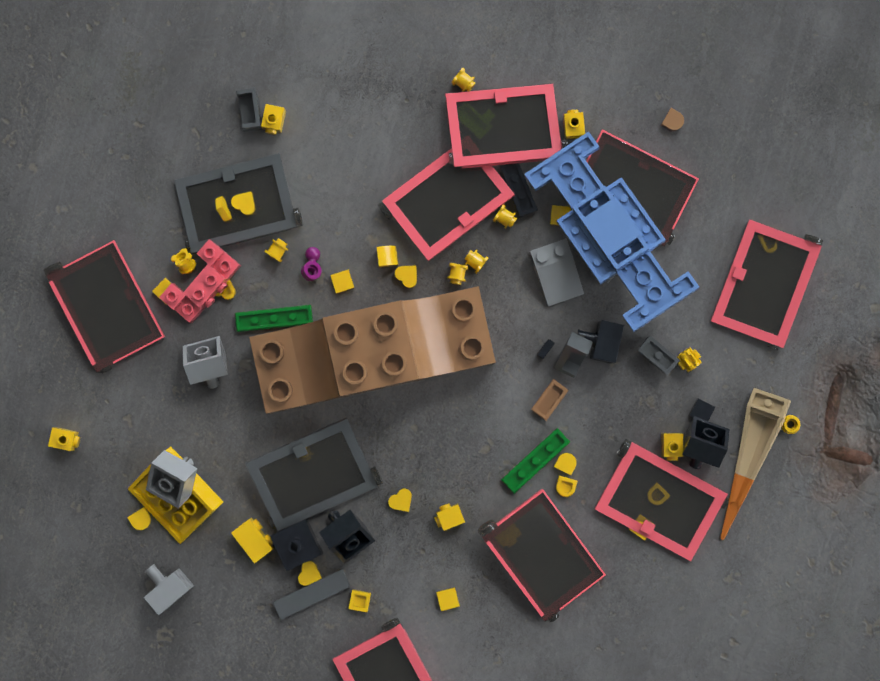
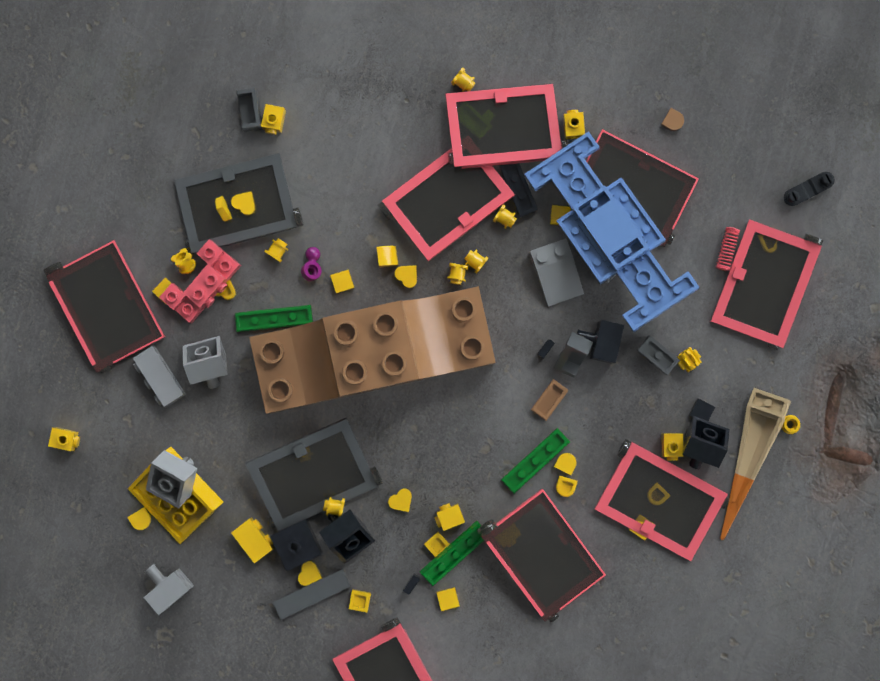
(158, 376): none -> light grey brick
(334, 506): none -> yellow brick
(411, 584): none -> black tile
(436, 544): none -> yellow tile
(452, 554): none -> green tile
(730, 230): none -> coral piece
(809, 188): none -> black piece

